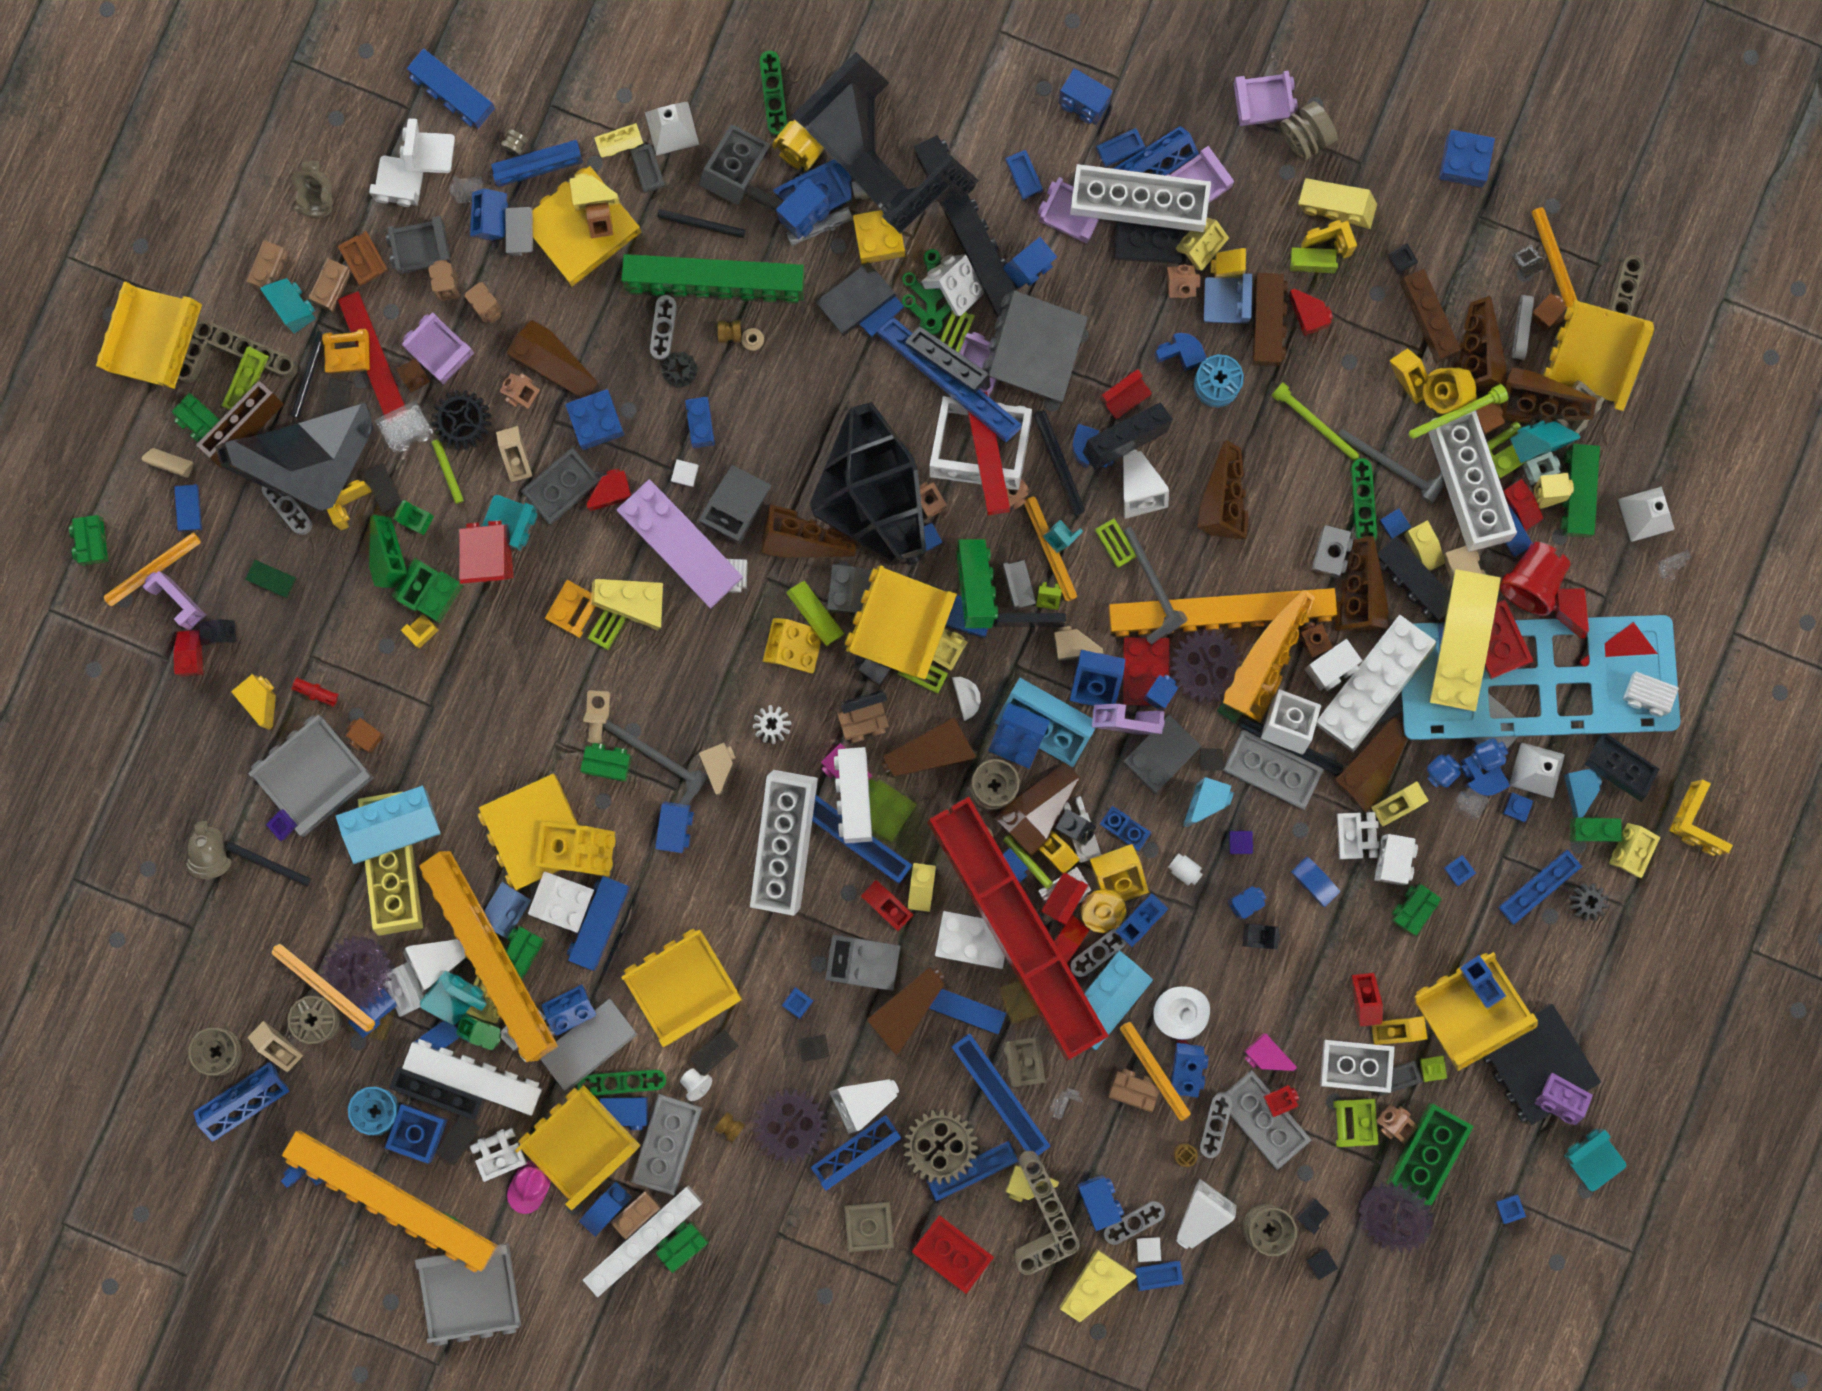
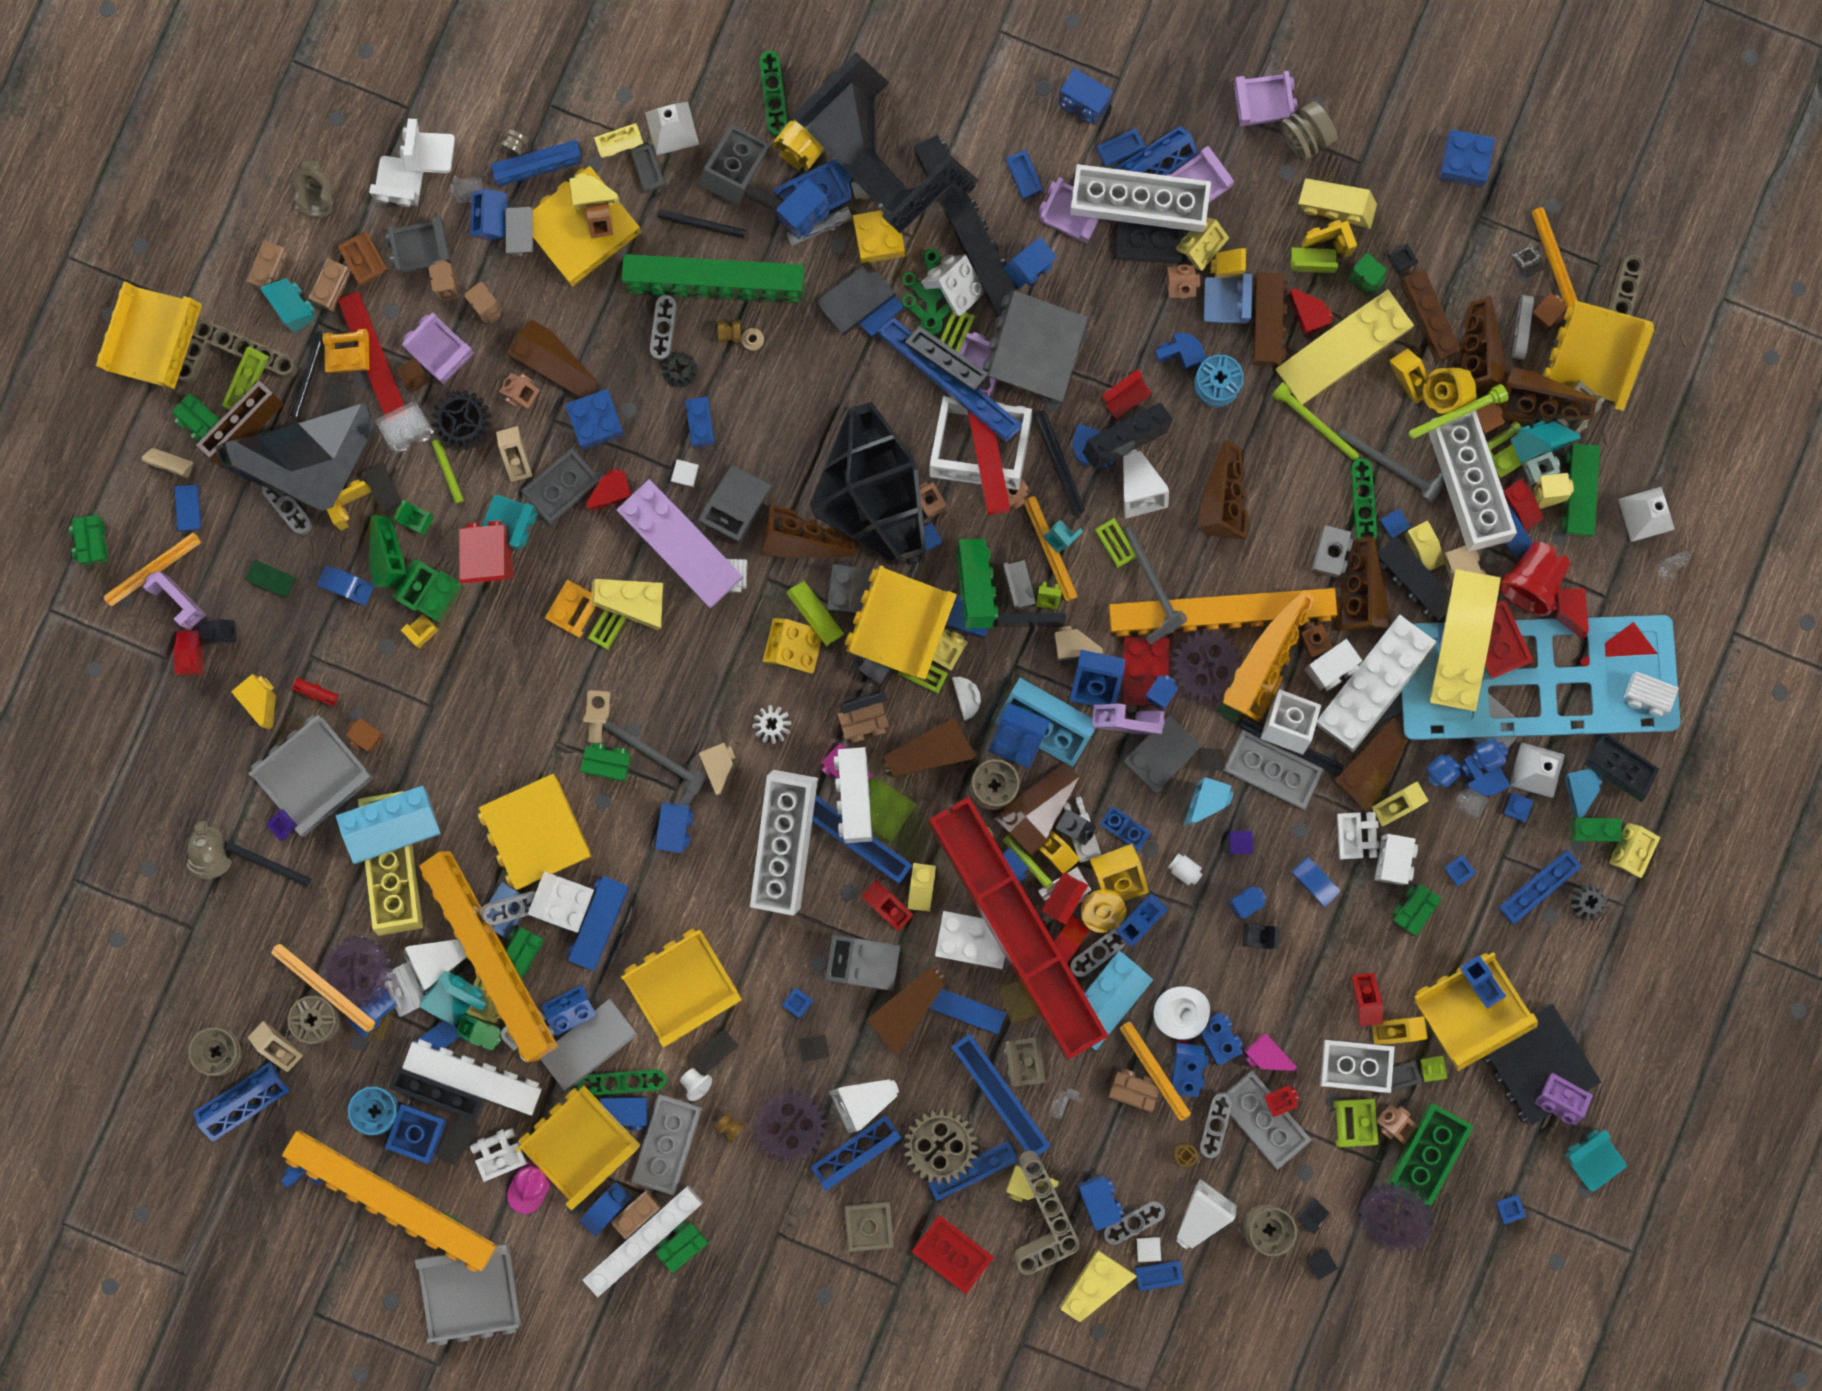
(345, 585): none -> blue brick
(450, 88): blue brick -> none
(498, 917): none -> light grey beam
(584, 848): yellow bracket -> none
(1220, 1040): none -> blue brick
(1345, 347): none -> light yellow slope
(1367, 274): none -> green brick
(1691, 834): yellow bracket -> none

